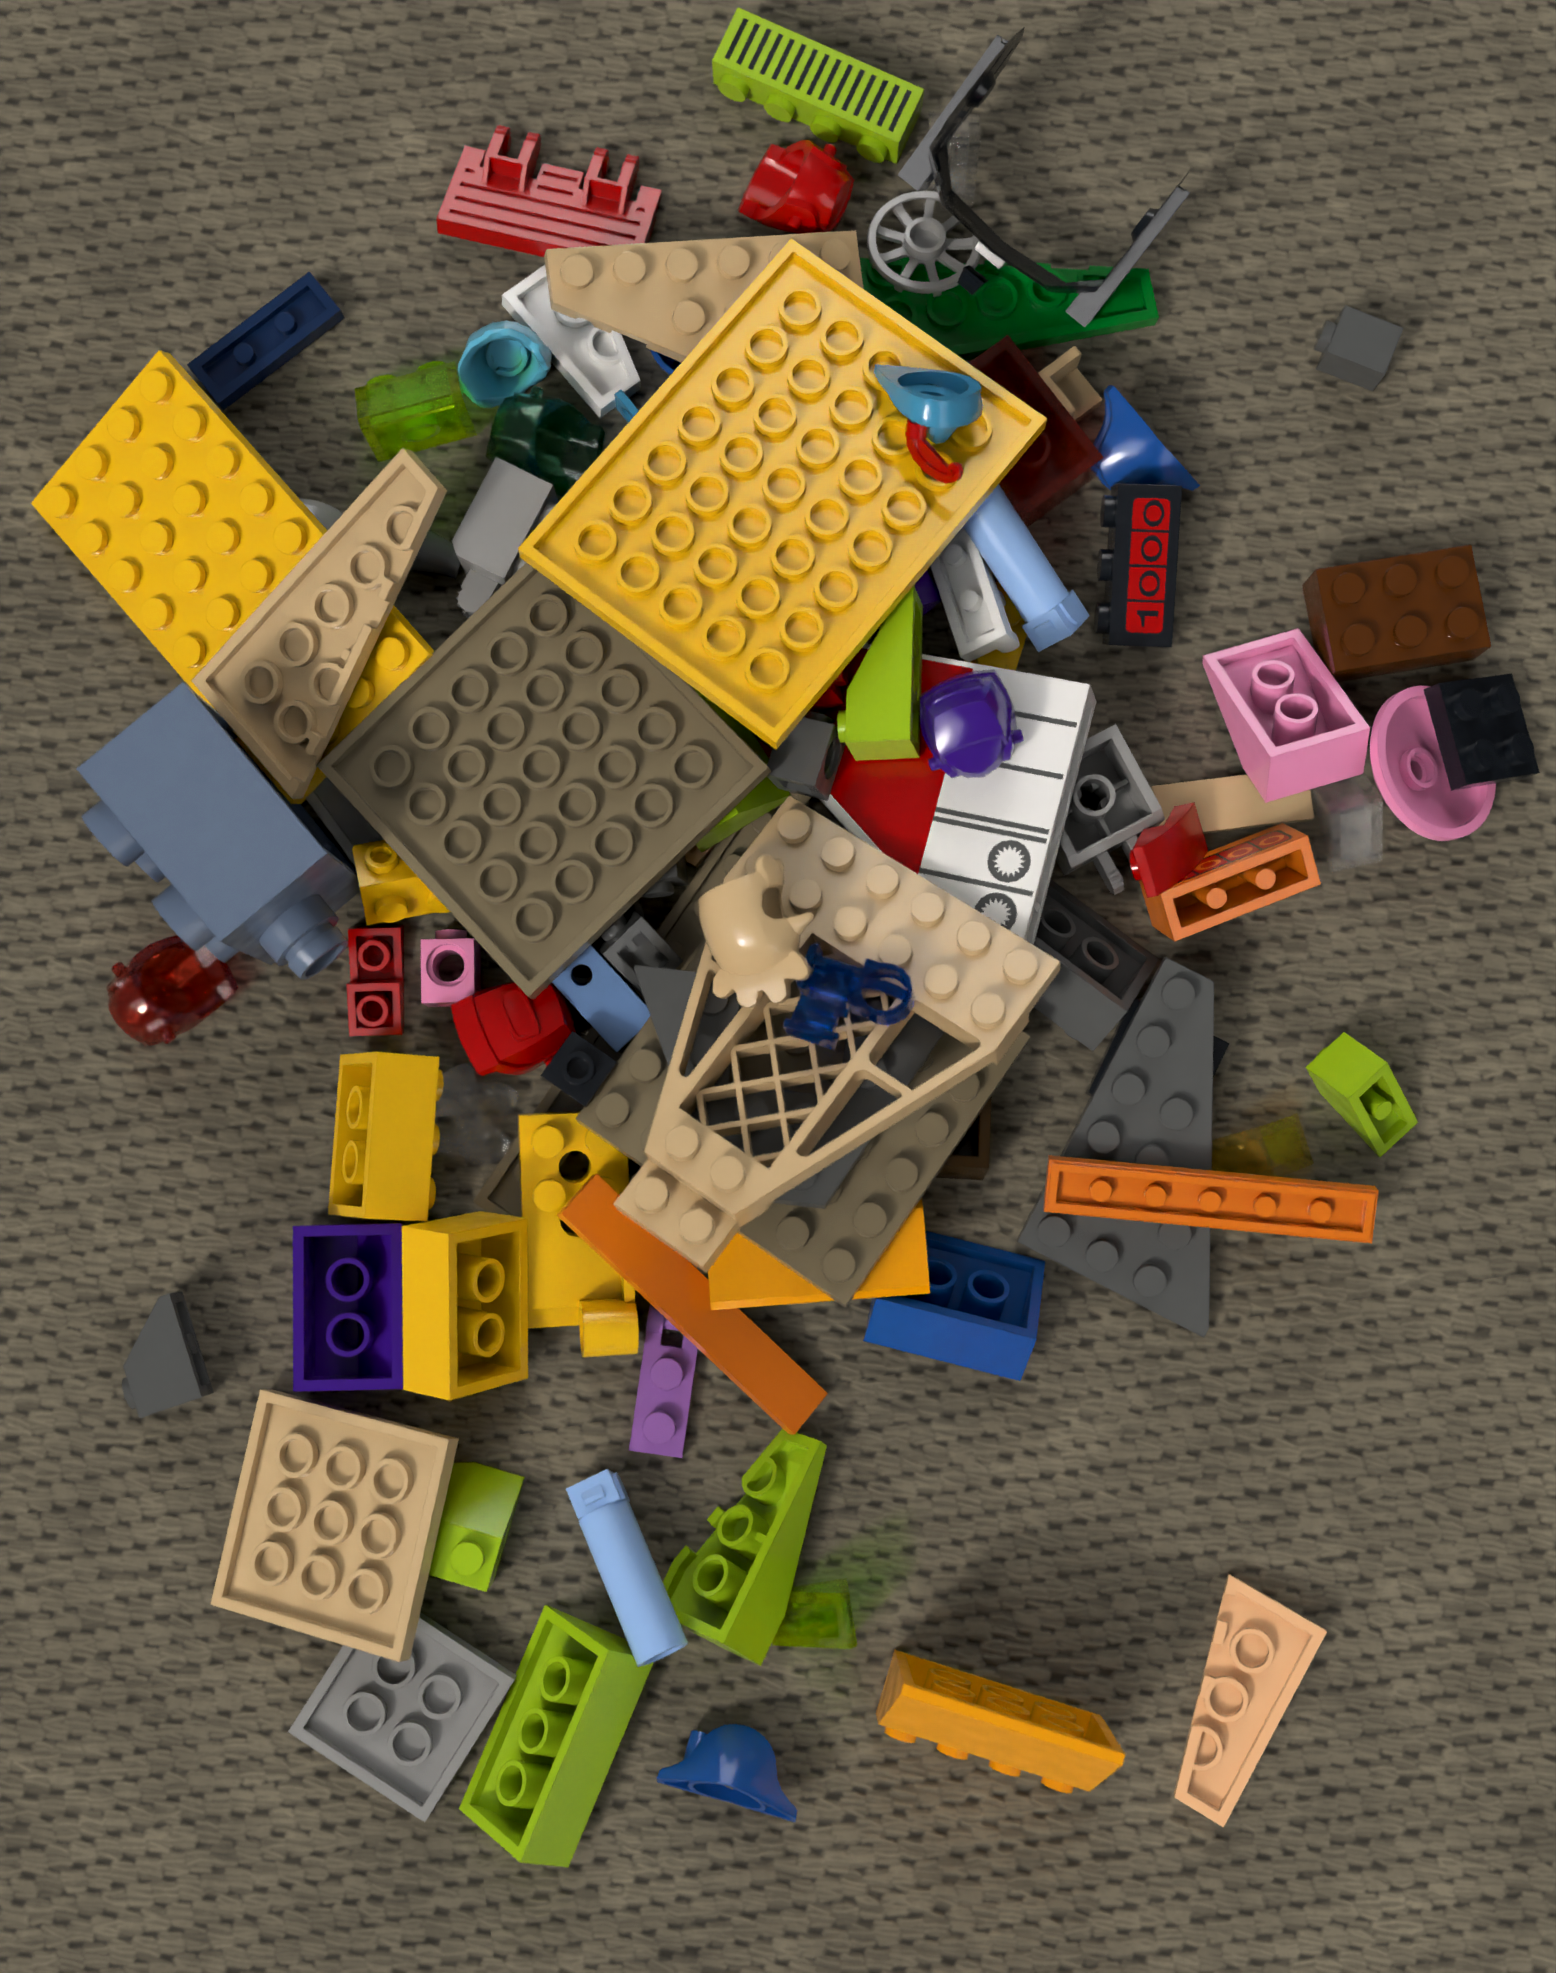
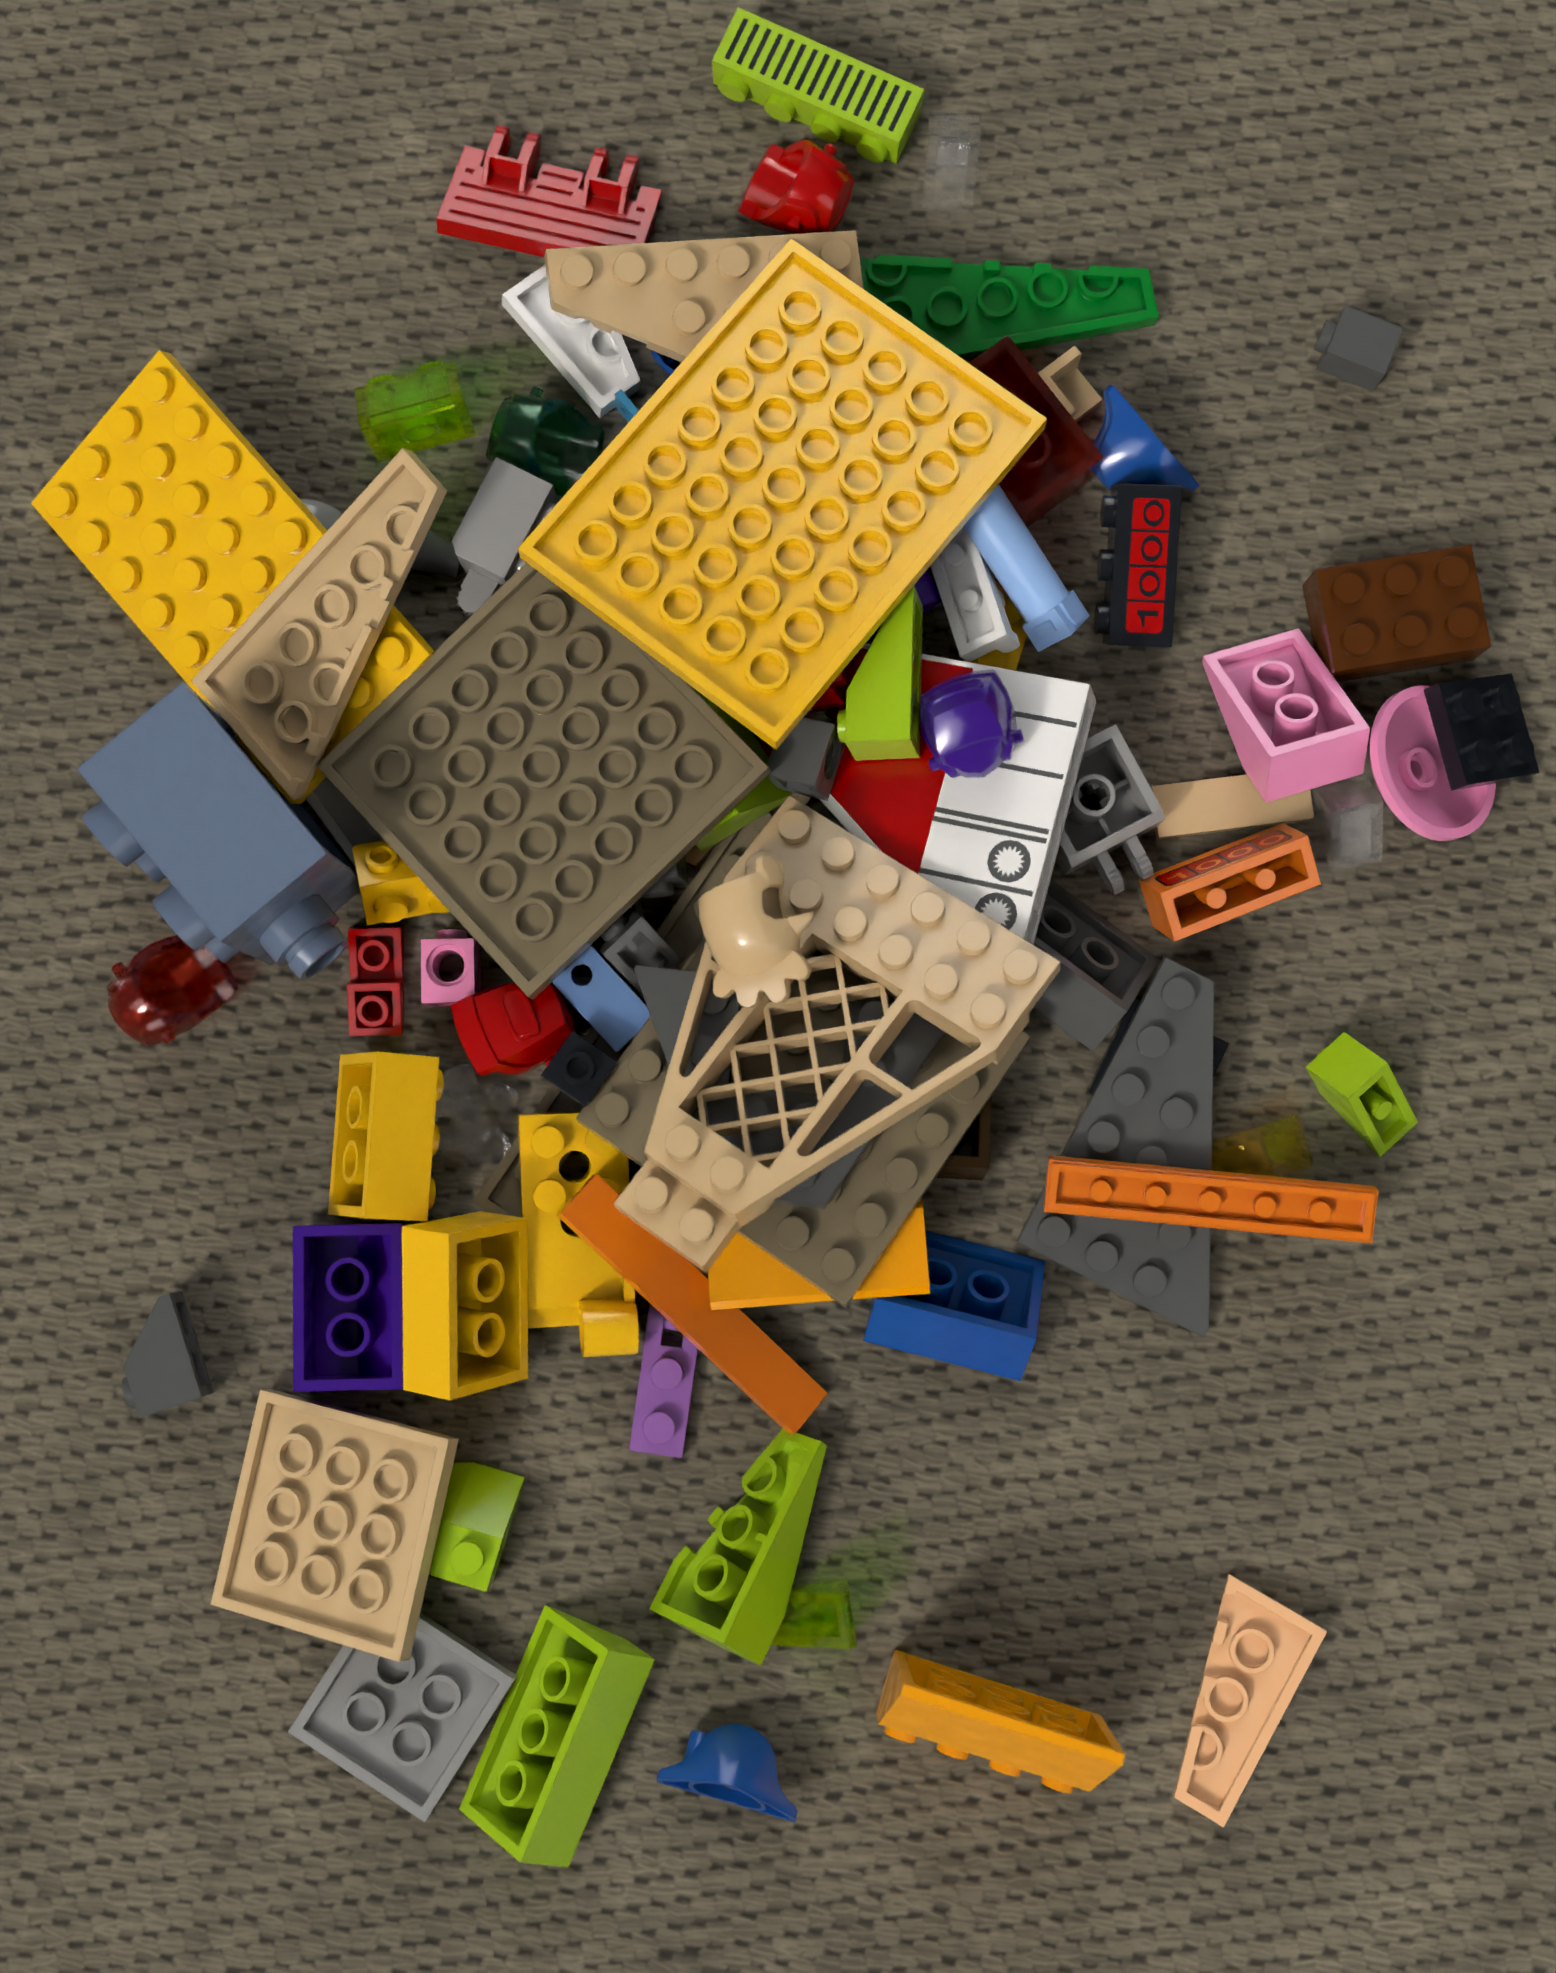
(266, 341): dark blue plate -> none
(502, 361): medium azure hair -> none
(626, 1567): light blue piece -> none
(840, 983): clear blue piece -> none
(921, 243): light grey wheel -> none
(932, 163): black animal -> none
(934, 408): dark azure piece -> none
(1168, 851): red slope -> none

